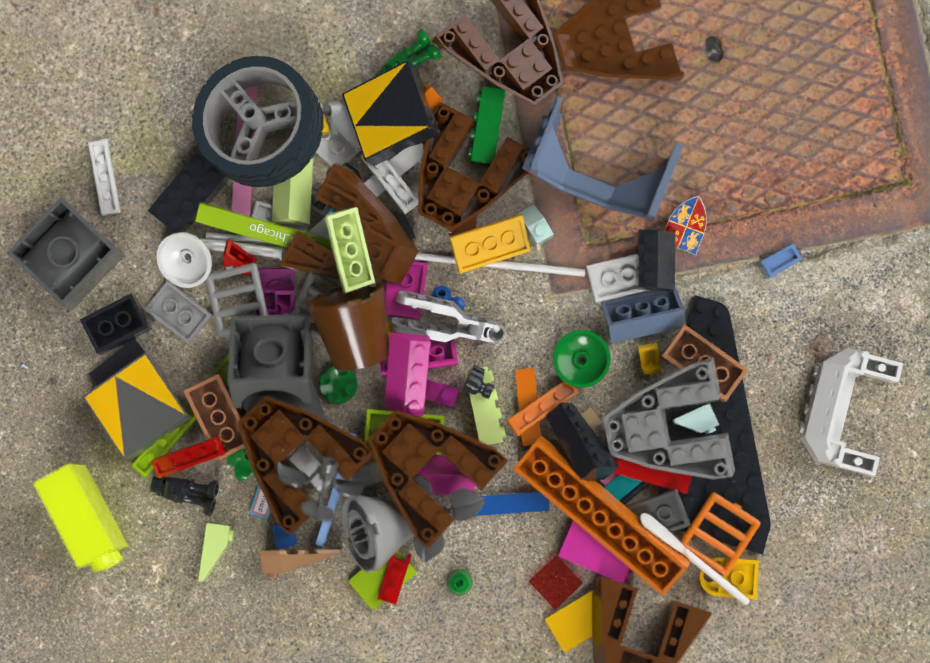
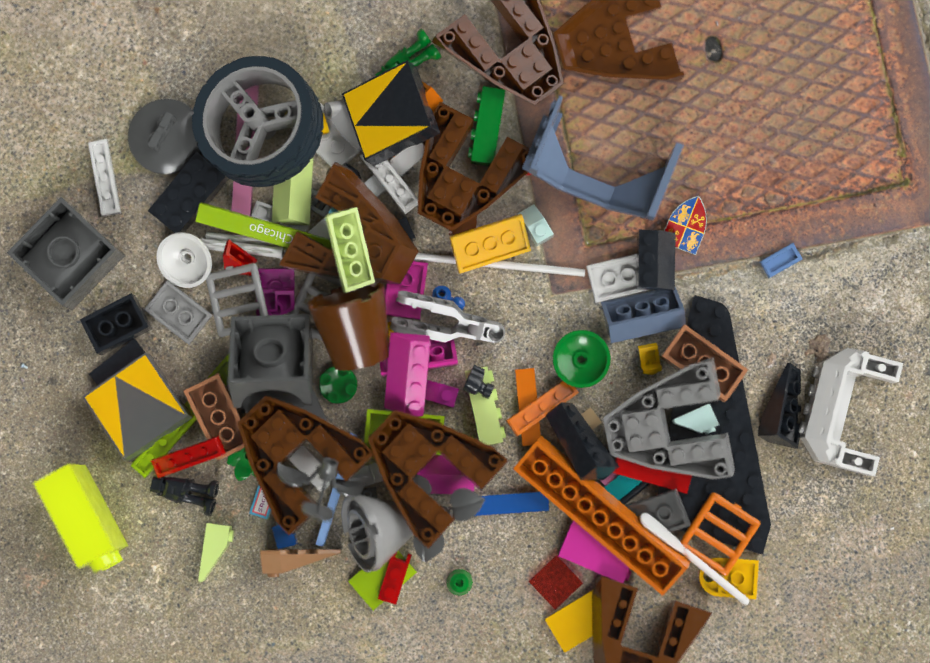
(163, 136): none -> dark grey bracket
(780, 417): none -> black wedge

